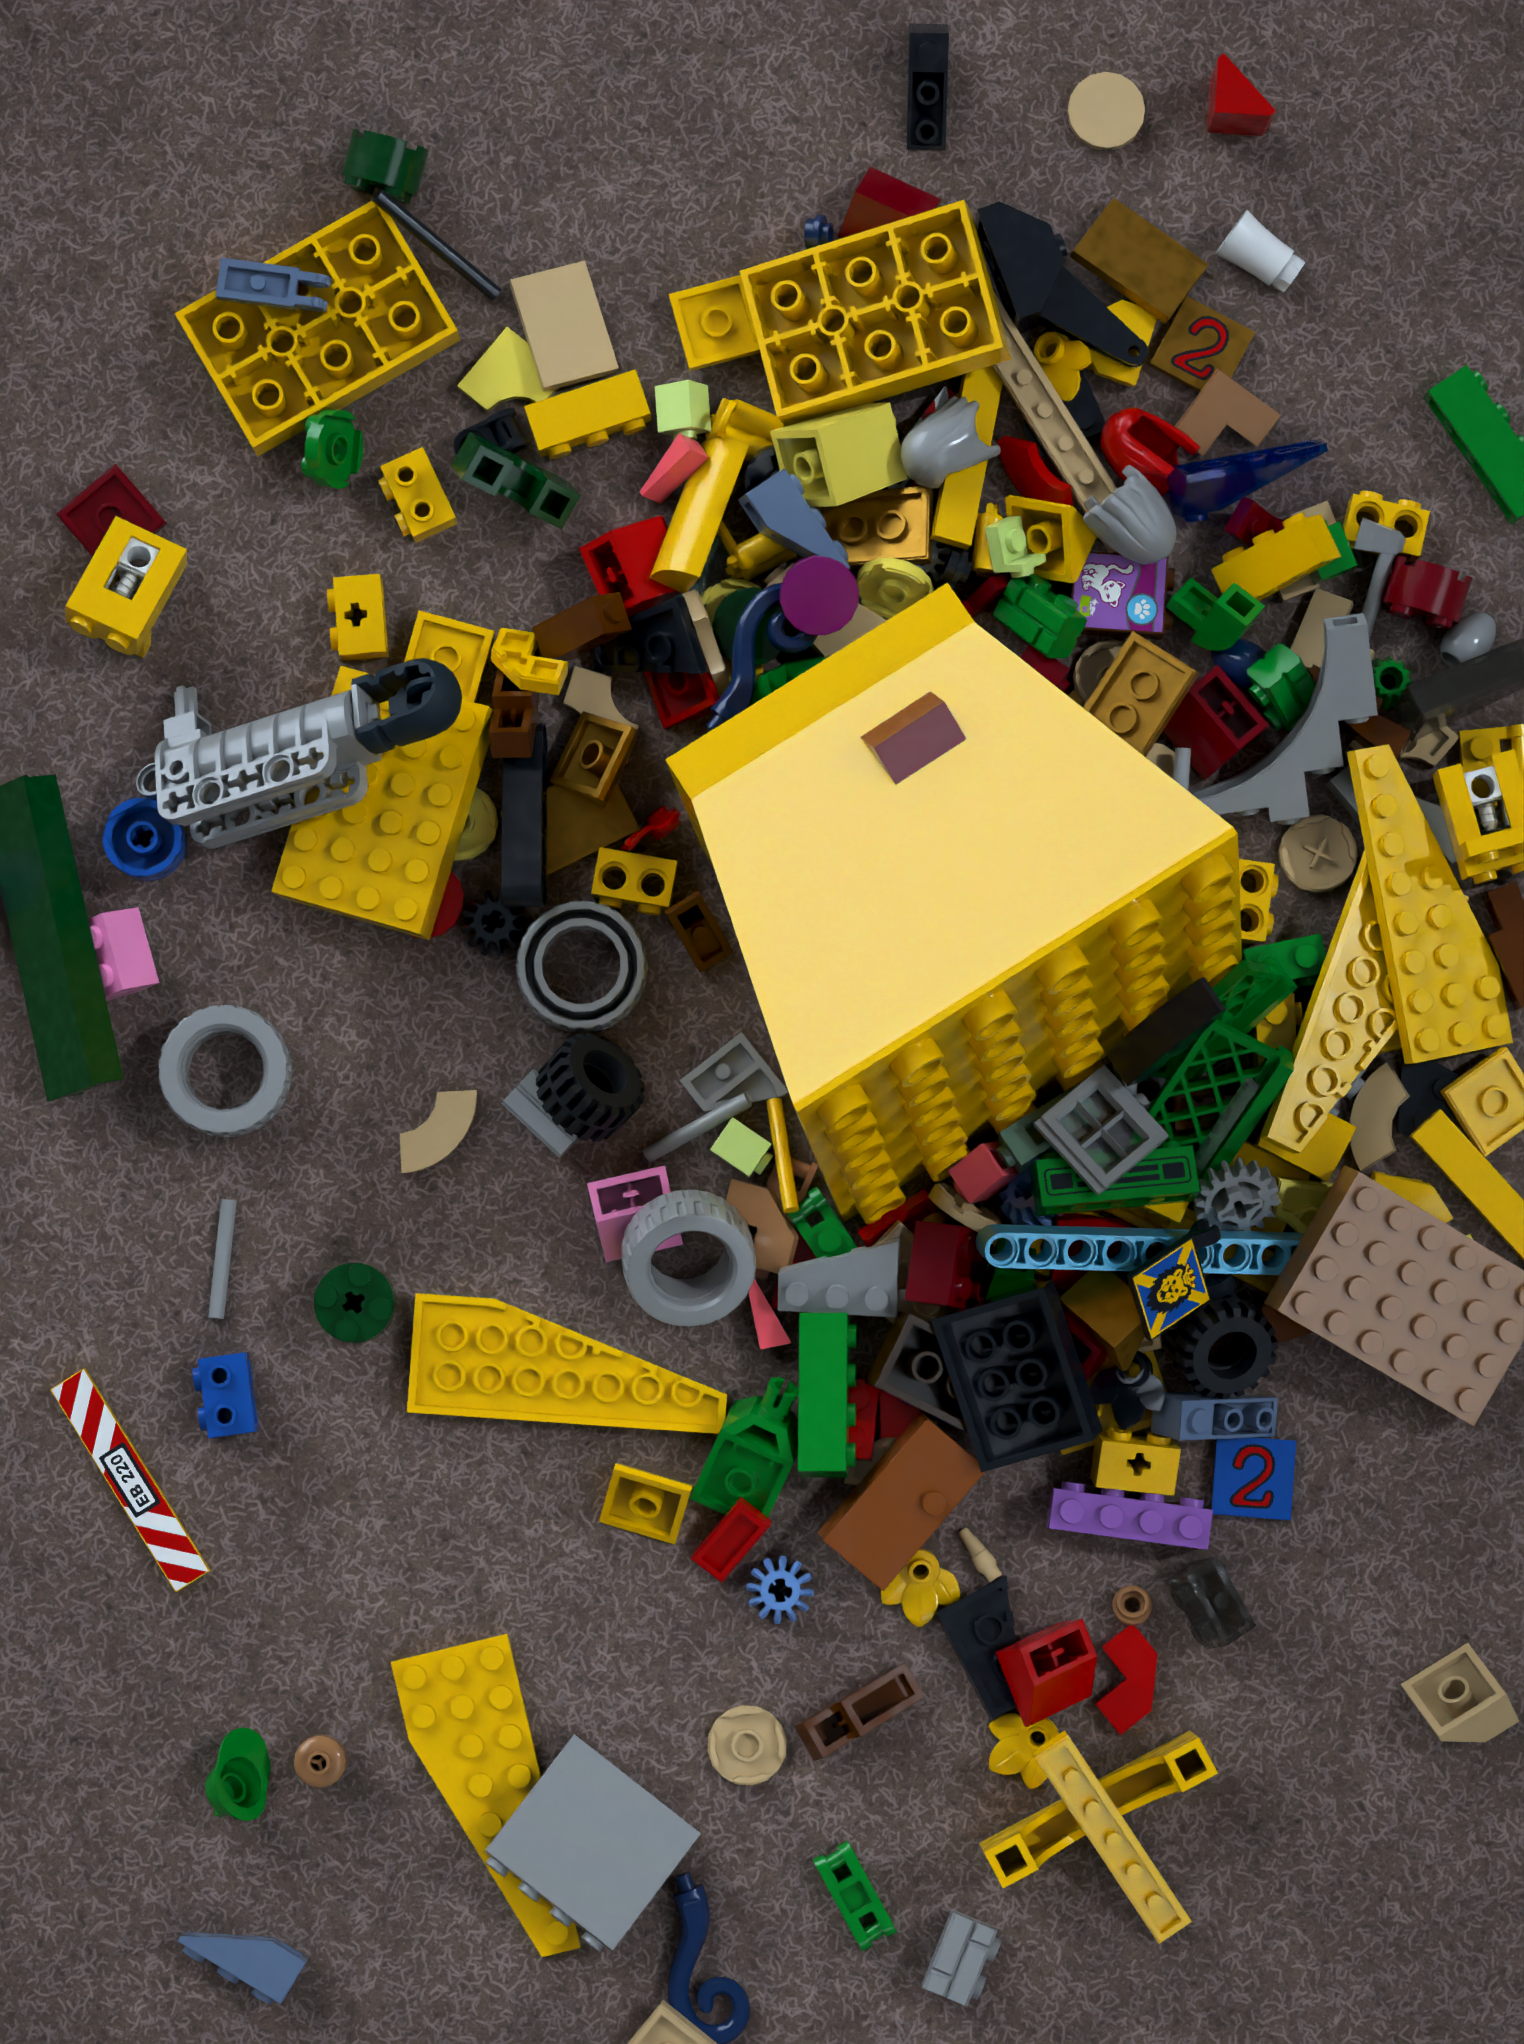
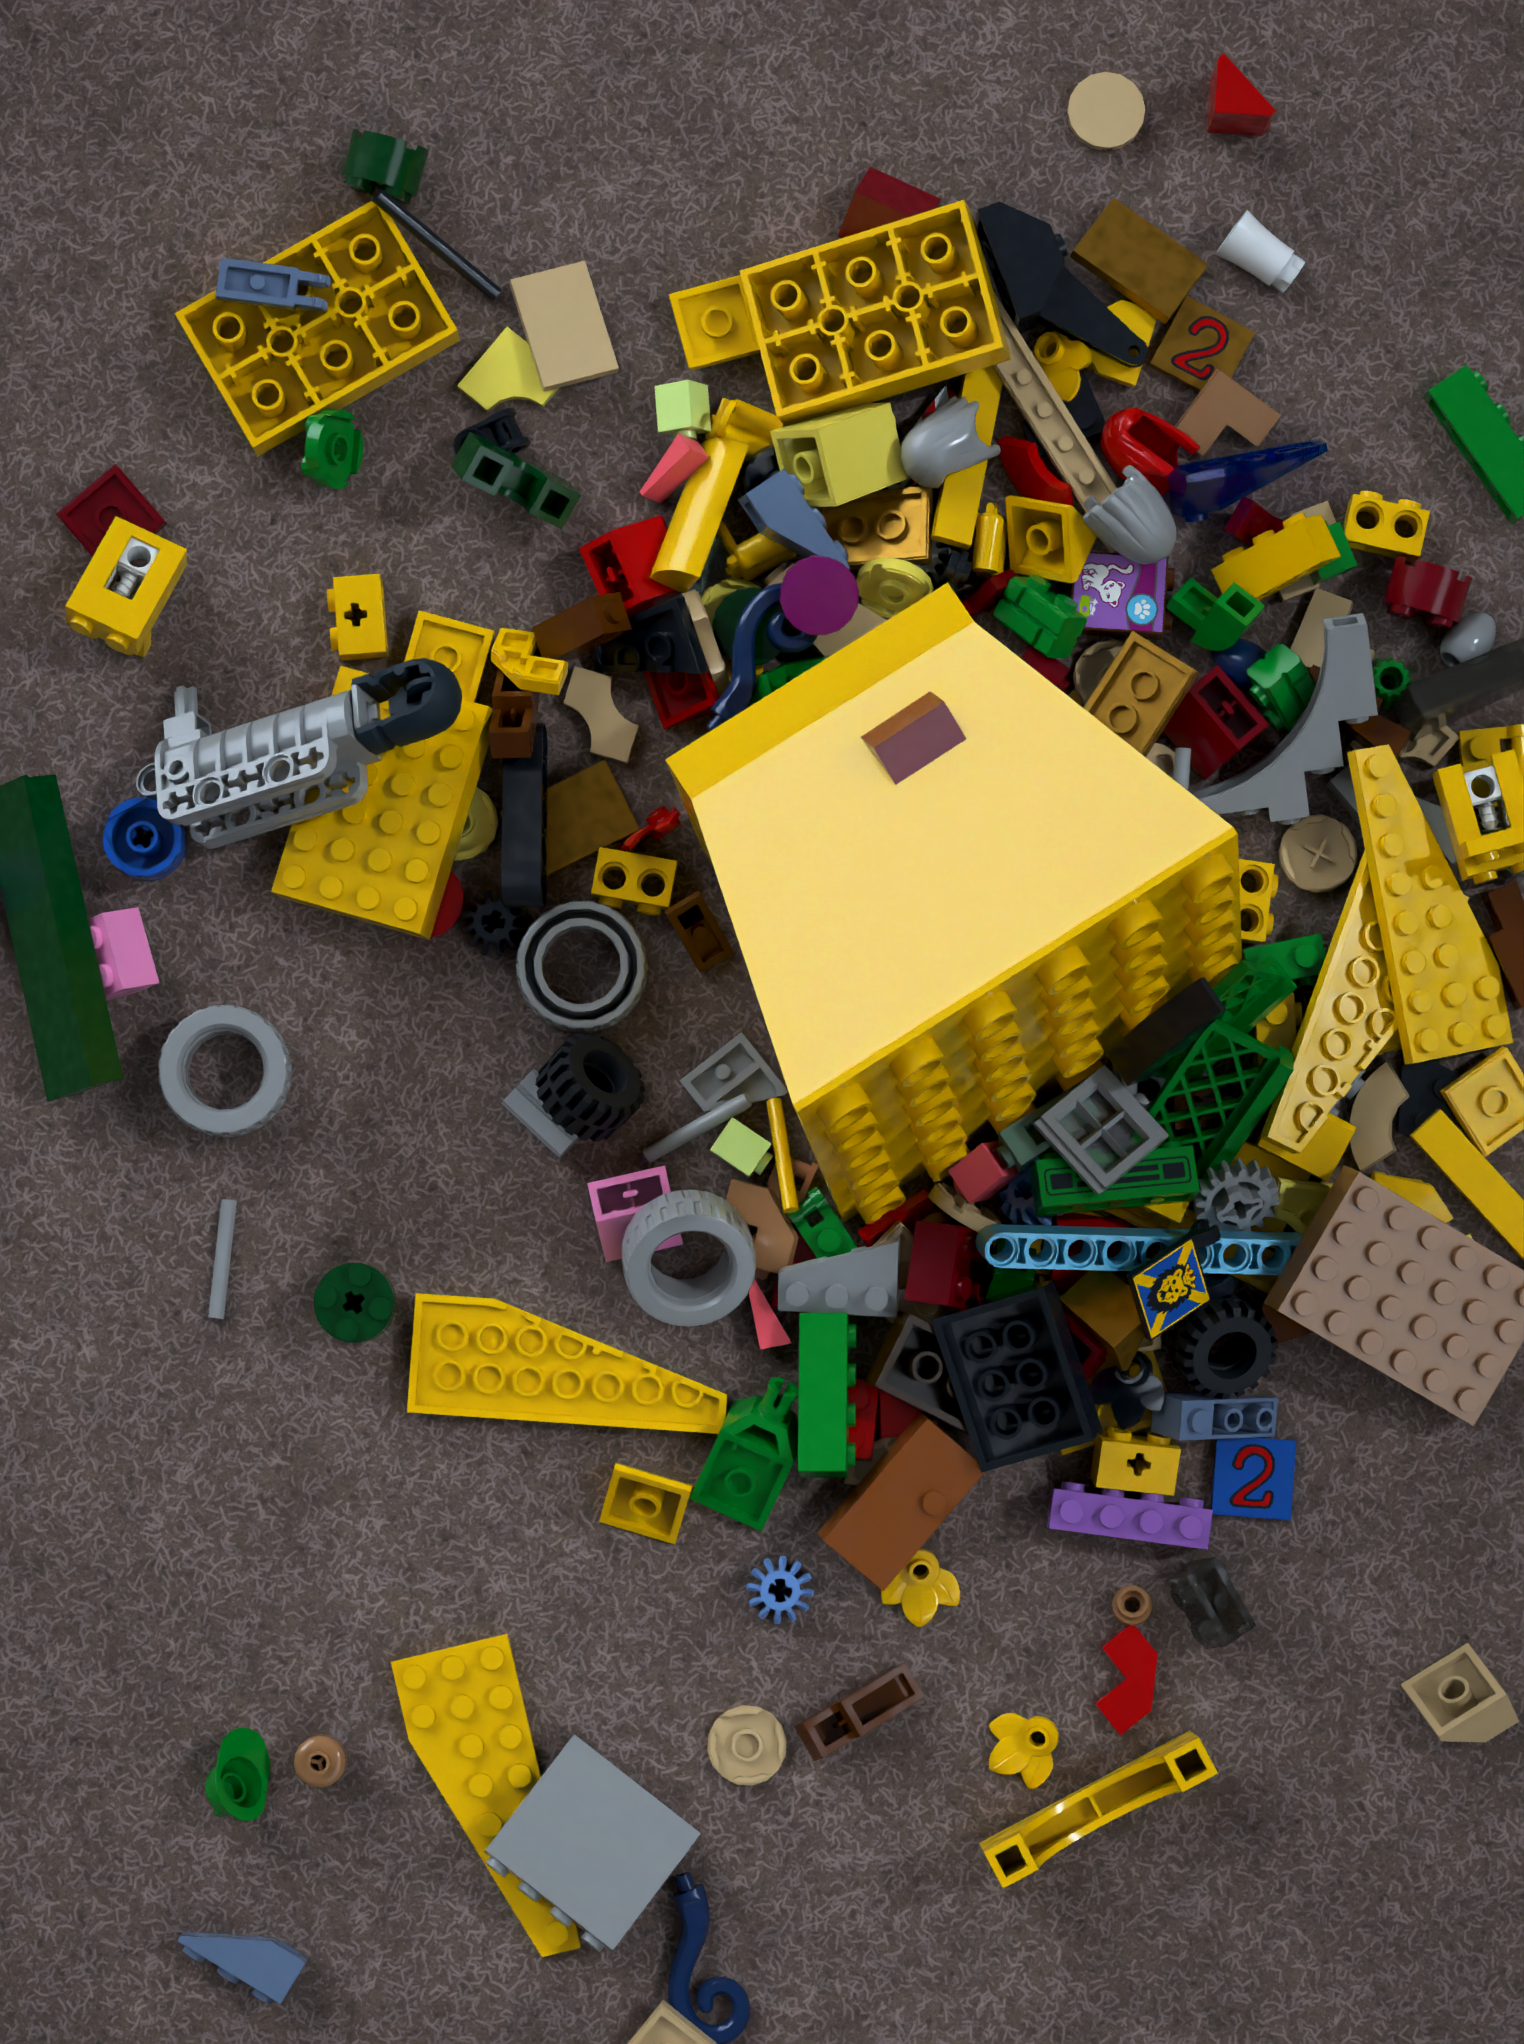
(130, 1480): tile -> none
(226, 1395): blue brick -> none
(418, 495): yellow brick -> none
(440, 1133): tan tile -> none
(588, 415): yellow brick -> none
(594, 758): pearl gold slope -> none
(731, 1539): red tile -> none
(818, 231): dark blue plate -> none
(855, 1896): green plate -> none
(927, 86): black slope -> none
(961, 1957): light grey brick -> none
(976, 1630): black wing -> none
(981, 1557): tan piece -> none
(1009, 548): yellowish green bracket -> none
(1049, 1670): red slope -> none
(1111, 1837): yellow tile -> none
(1225, 1123): clear bar -> none
(1388, 543): light grey piece -> none

